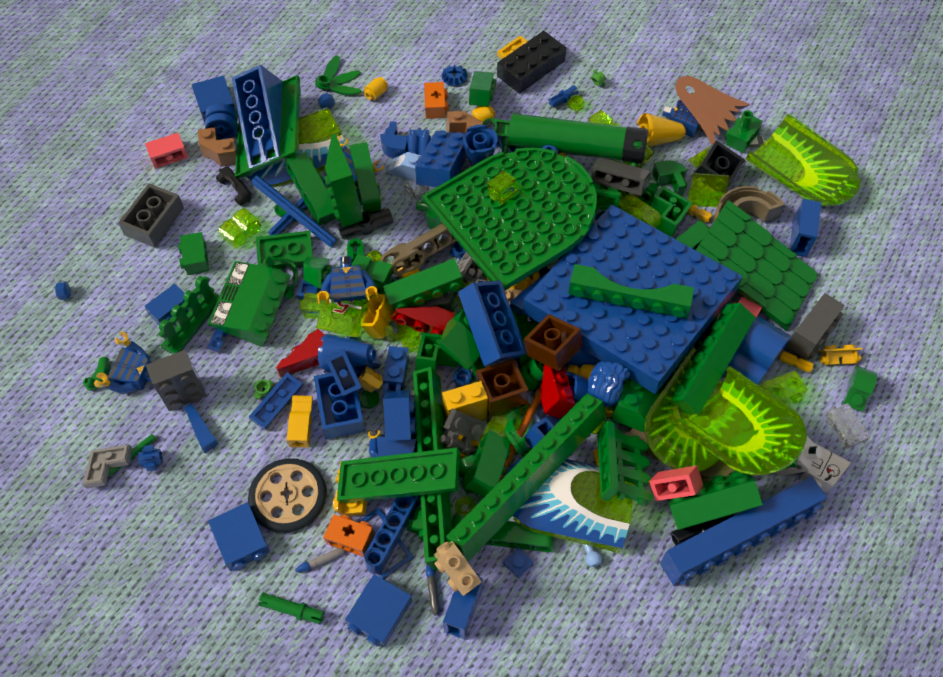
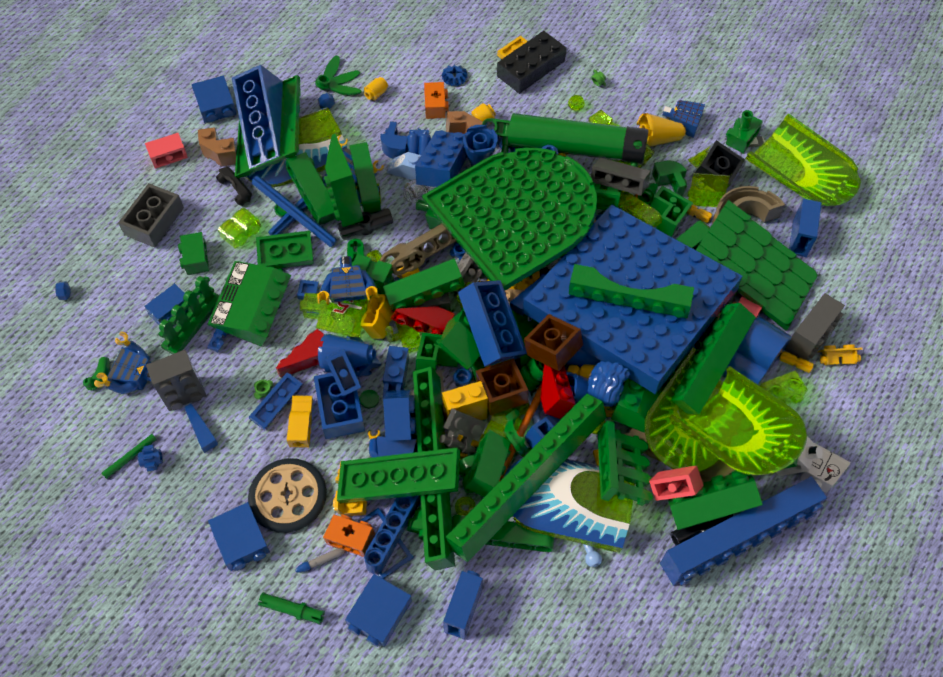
(103, 459): light grey tile -> none
(223, 118): blue wheel -> none
(289, 290): green helmet -> none
(316, 270): green slope -> none
(370, 379): yellow bracket -> none
(432, 588): dark grey piece -> none
(456, 566): tan brick -> none
(482, 88): green brick -> none
(502, 187): clear neon green brick -> none
(518, 563): blue plate -> none
(563, 96): blue axle -> none
(707, 105): nougat piece -> none
(847, 425): clear bracket -> none
(861, 386): green brick -> none

